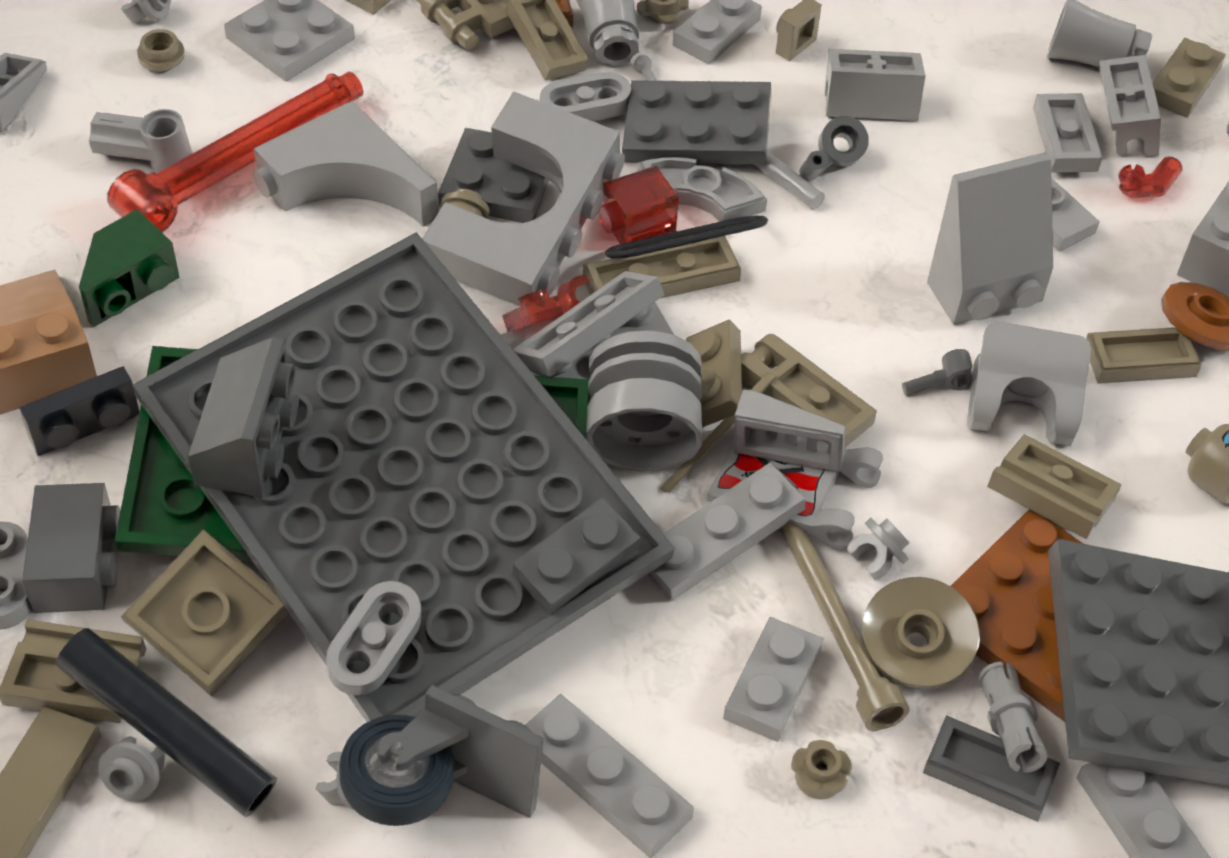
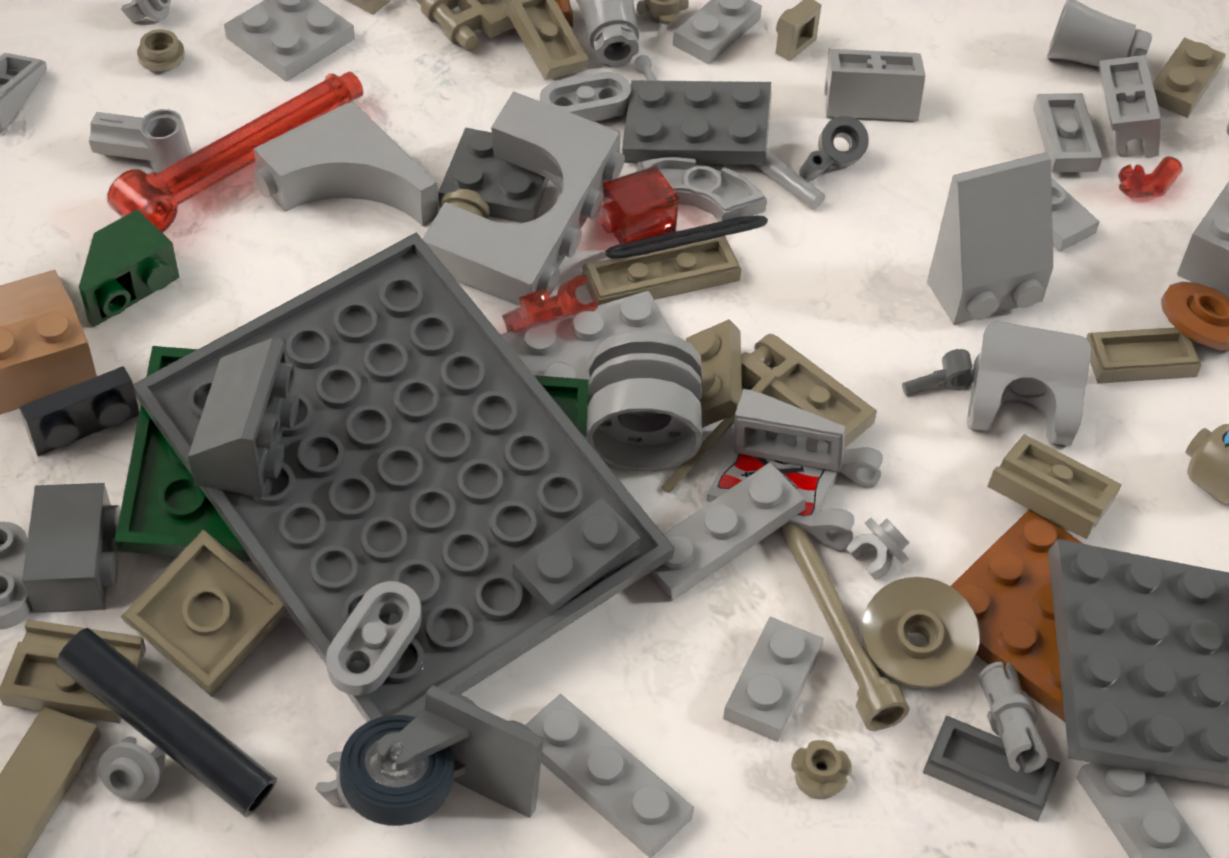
(589, 323): light grey plate -> none

